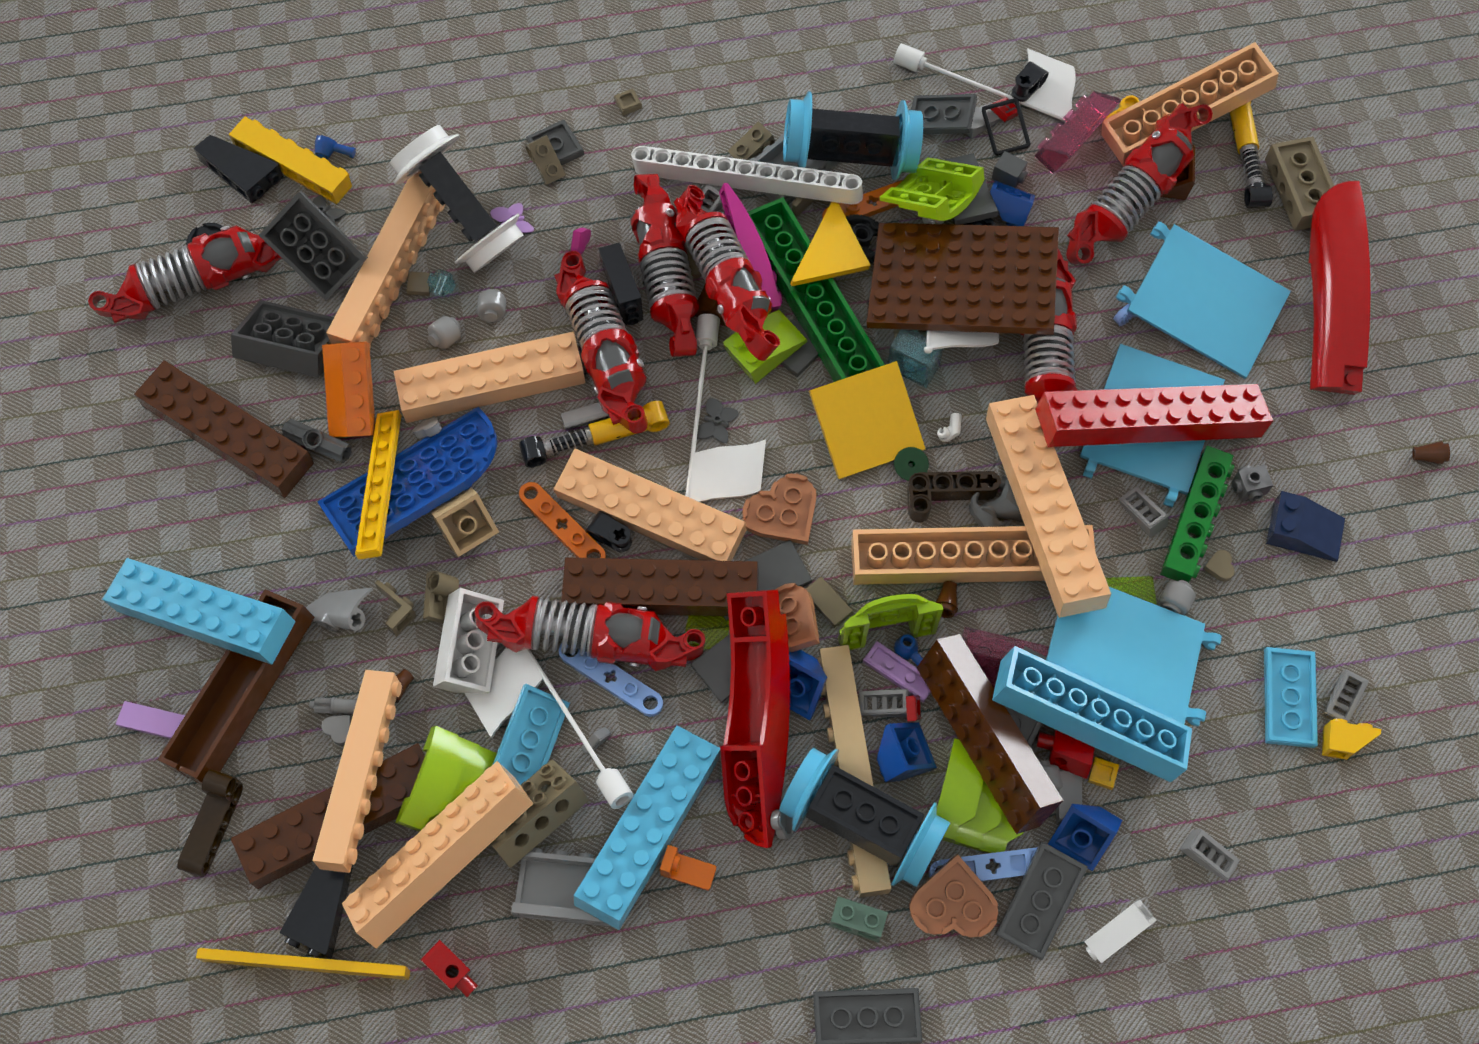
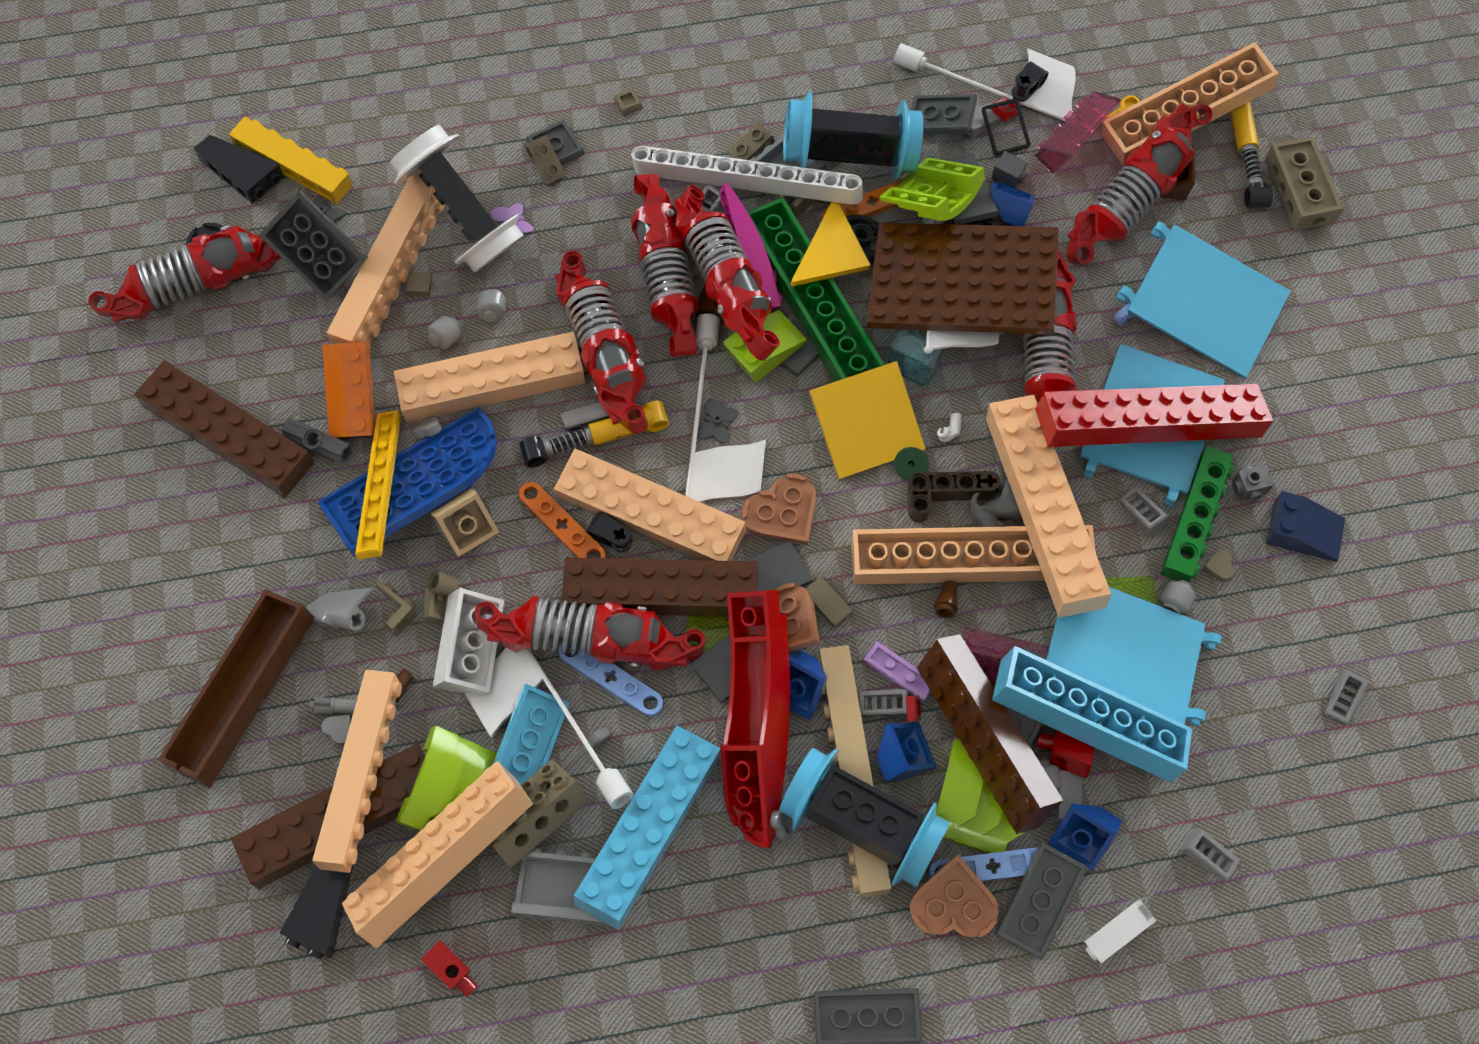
(148, 720): lavender tile -> none
(199, 610): medium azure brick -> none
(211, 822): dark brown beam -> none
(282, 338): dark grey slope -> none
(303, 963): yellow tile -> none
(326, 146): blue bar -> none
(441, 283): clear light blue gear -> none
(580, 239): dark pink tile -> none
(621, 283): black slope -> none
(687, 869): orange bracket -> none
(858, 919): sand green brick -> none
(908, 652): blue bar -> none
(920, 614): lime slope -> none
(1103, 773): yellow tile -> none
(1290, 697): medium azure tile -> none
(1340, 290): red slope -> none
(1345, 739): yellow slope -> none
(1434, 453): reddish brown cone -> none

